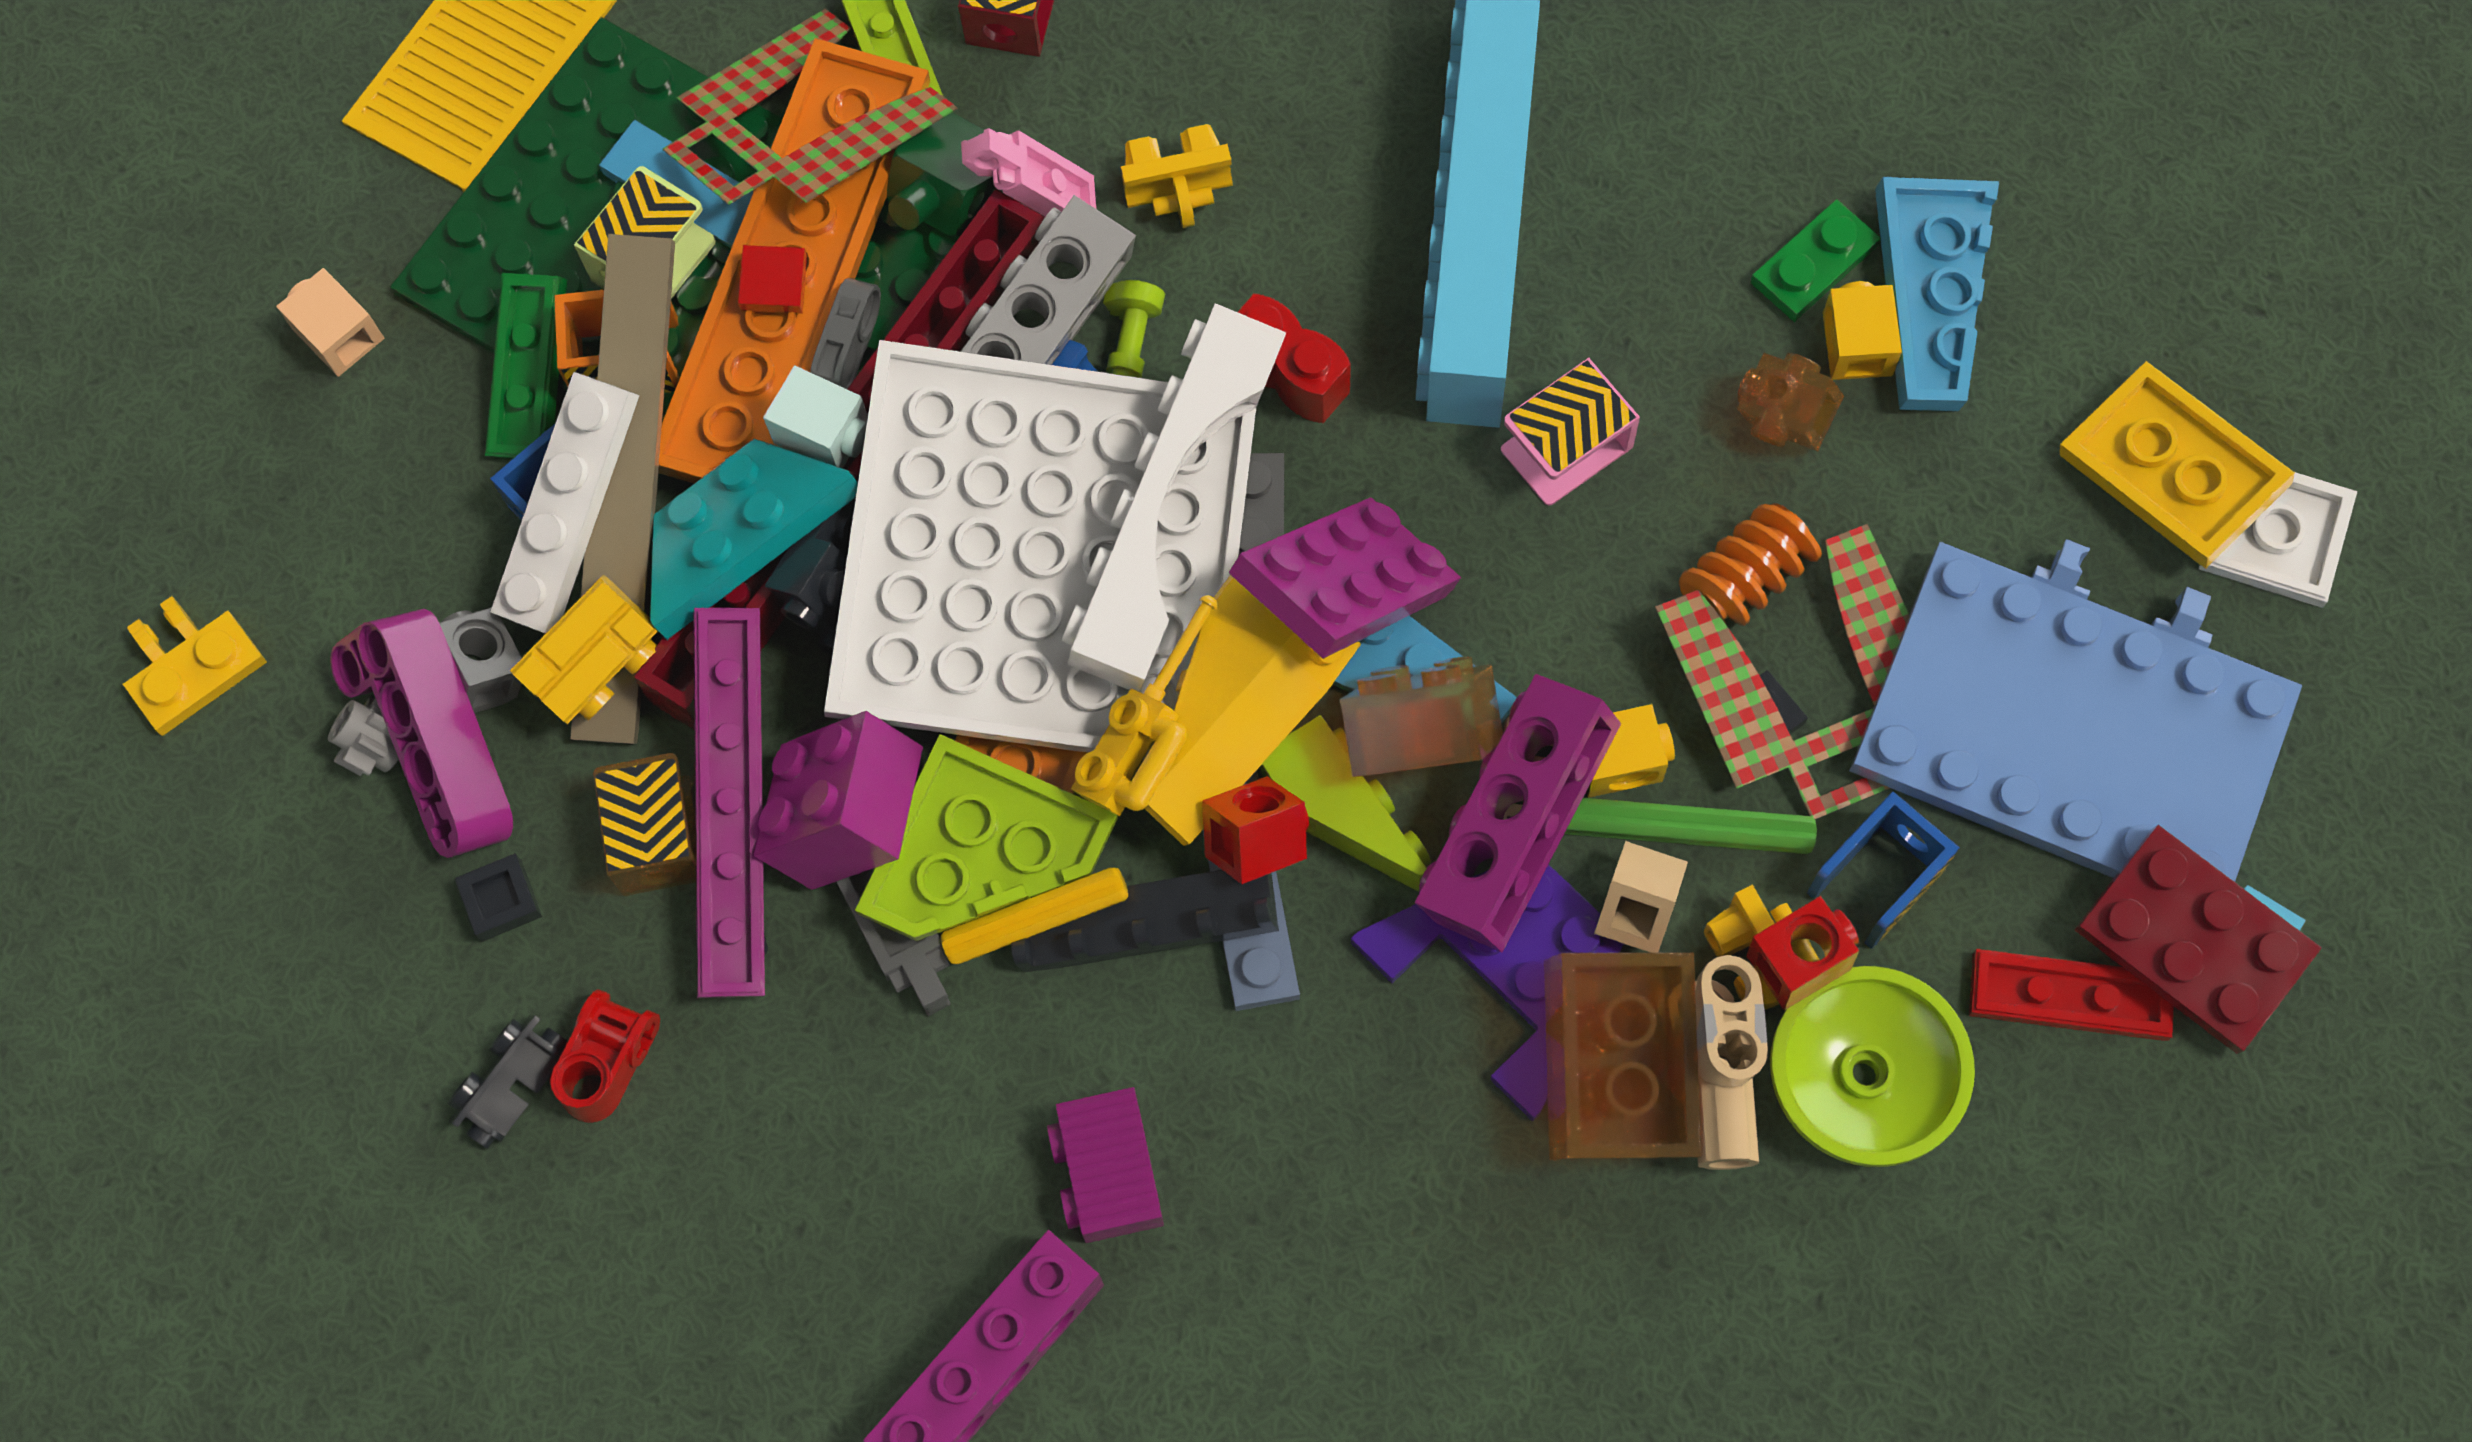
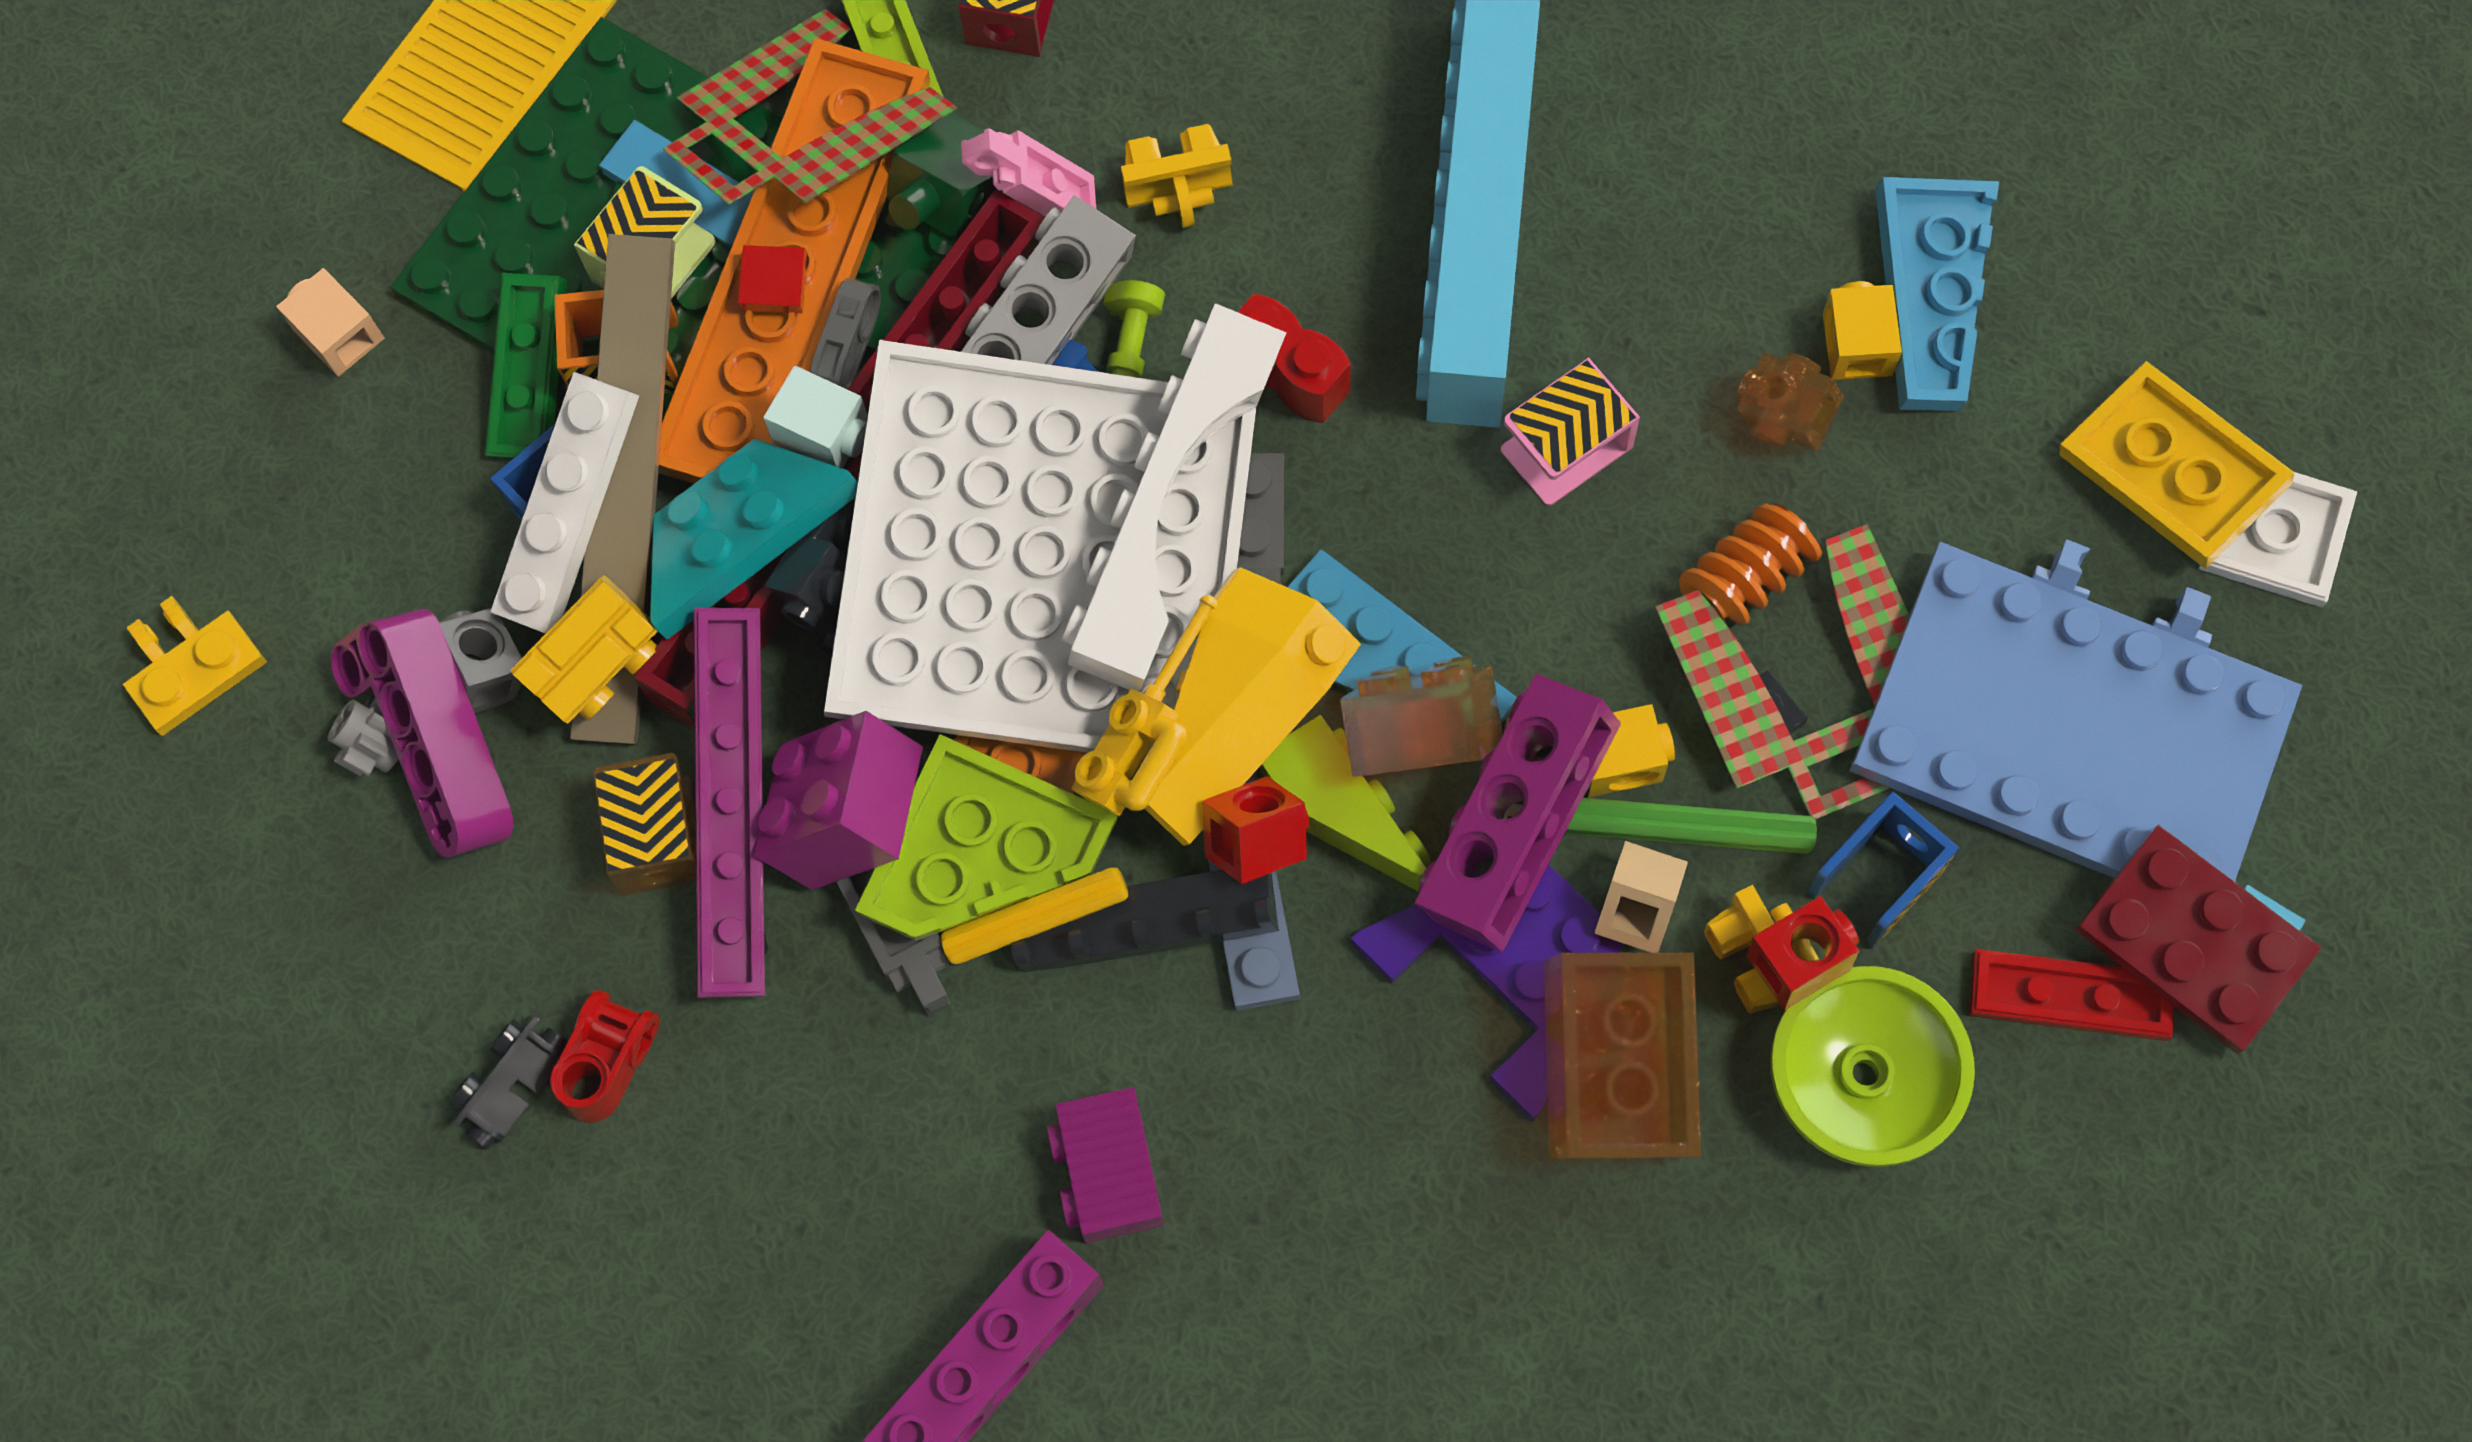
(498, 897): black plate -> none
(1345, 576): magenta plate -> none
(1729, 1056): tan connector -> none
(1815, 260): green plate -> none

